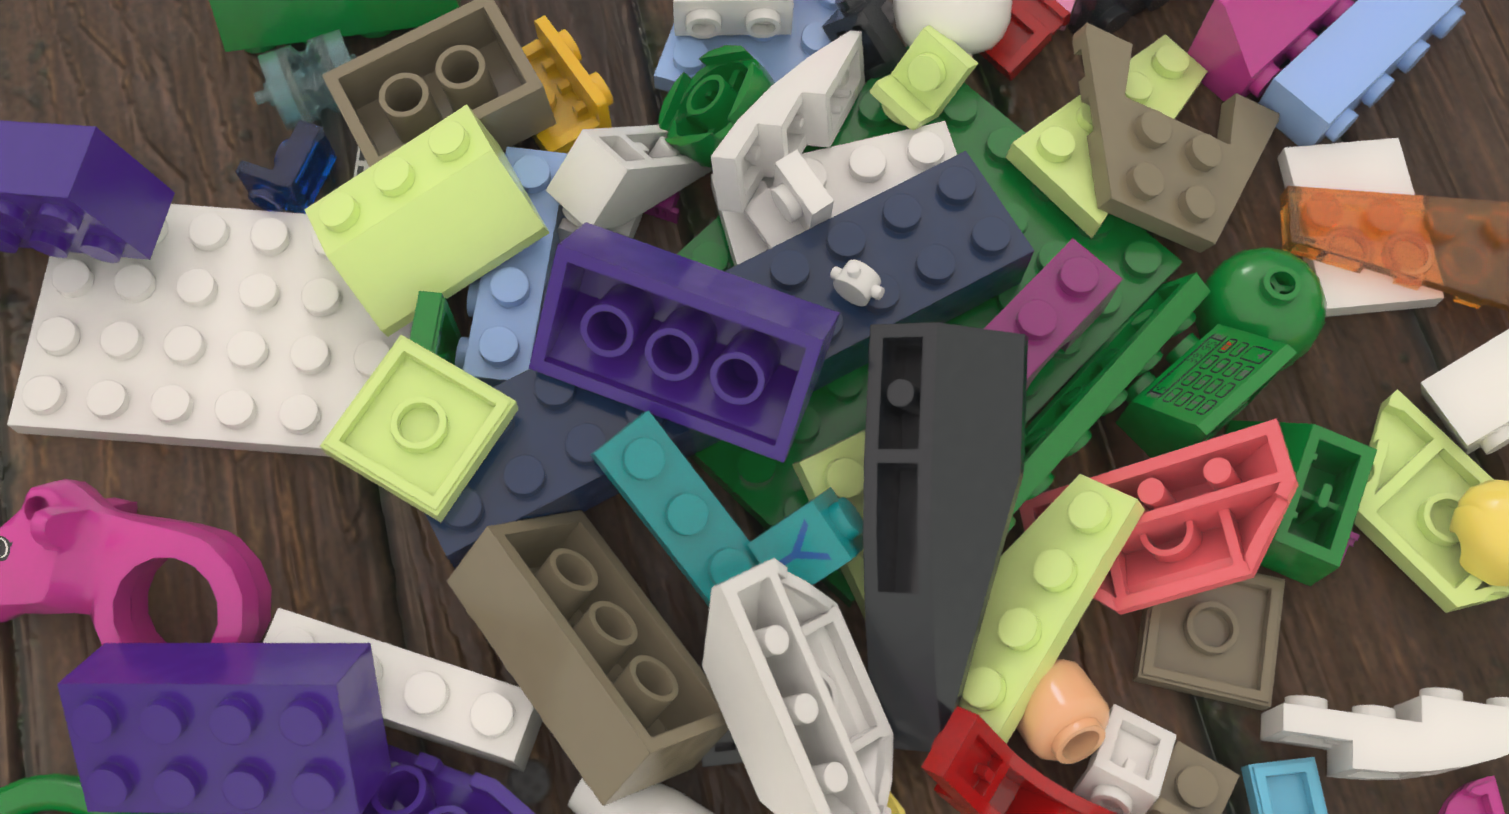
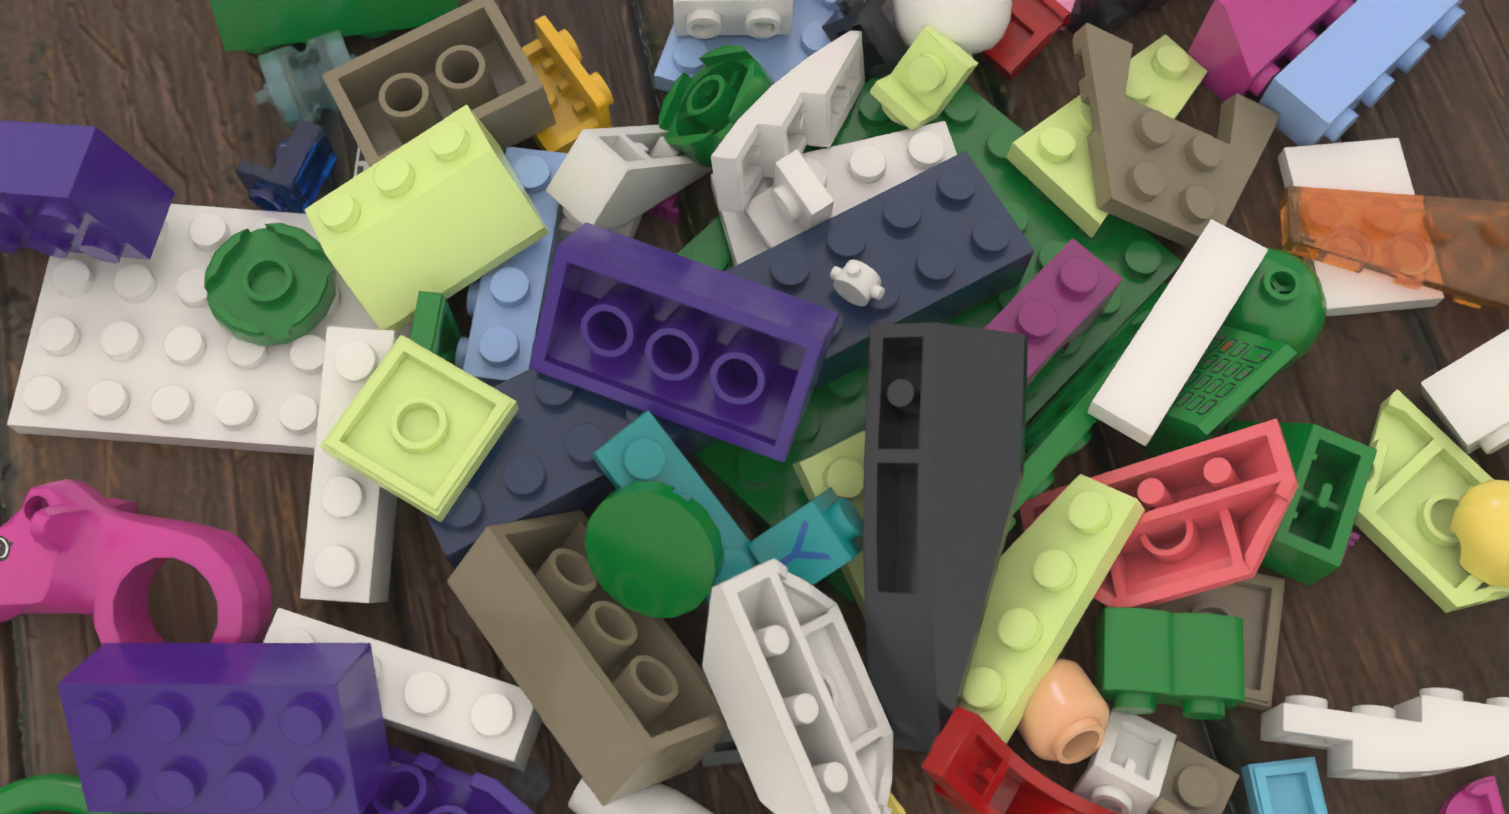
(270, 284): none -> green tile
(348, 514): none -> white brick
(654, 549): none -> green tile
(1169, 660): none -> green brick
(1177, 332): none -> white tile

